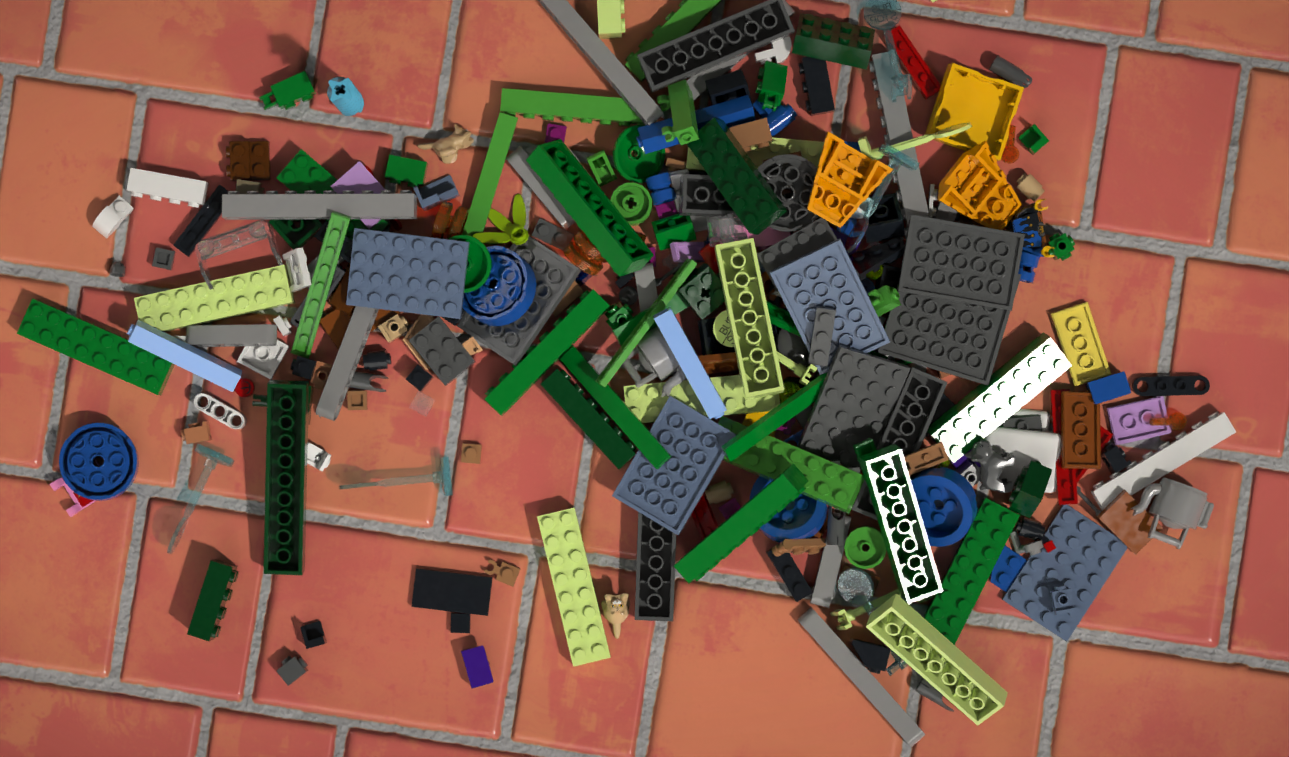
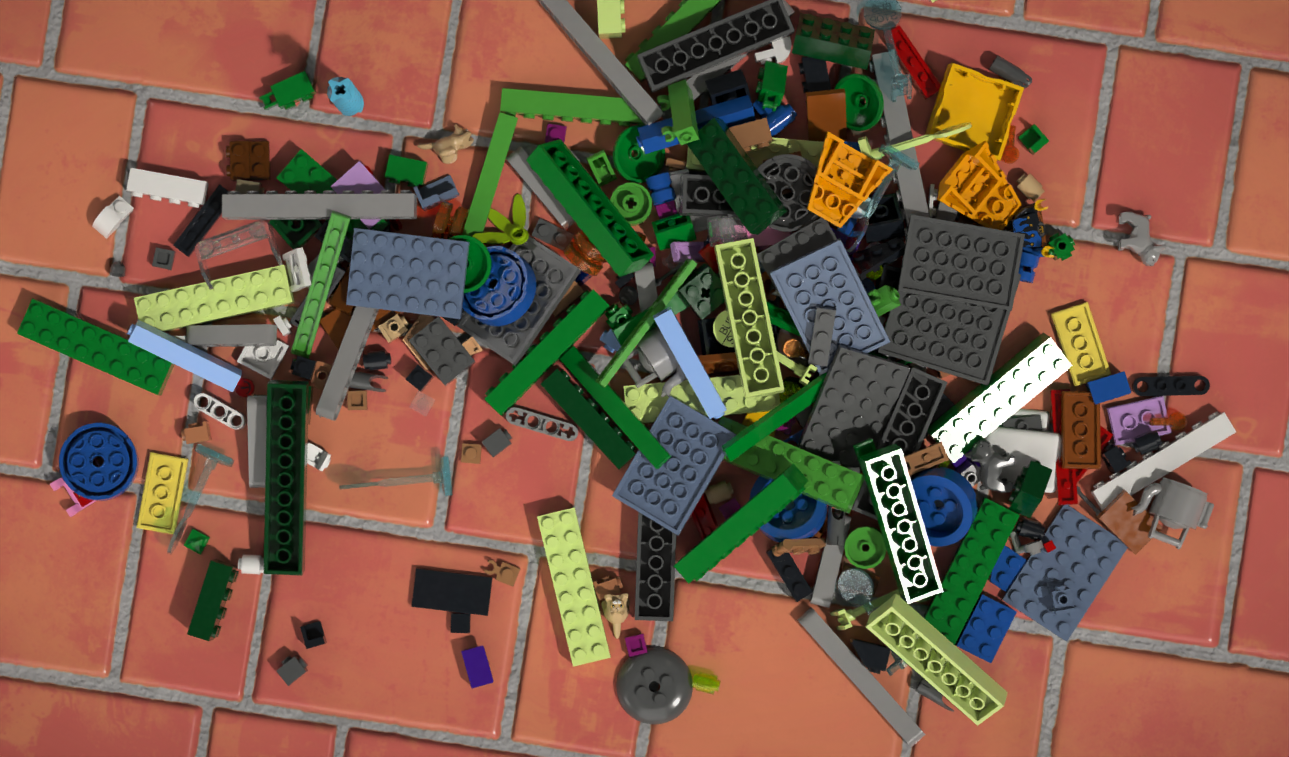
(162, 493): none -> light yellow tile
(197, 541): none -> green tile
(251, 564): none -> white brick
(257, 440): none -> light grey beam
(497, 442): none -> dark grey brick
(541, 427): none -> light grey beam
(608, 586): none -> nougat brick
(610, 341): none -> light blue brick
(636, 645): none -> magenta plate
(674, 682): none -> dark grey brick
(706, 682): none -> clear neon green brick
(793, 348): none -> clear orange plate
(826, 113): none -> dark orange tile
(861, 115): none -> green dish
(985, 628): none -> blue brick
(1139, 239): none -> light grey animal
(1147, 442): none -> black brick

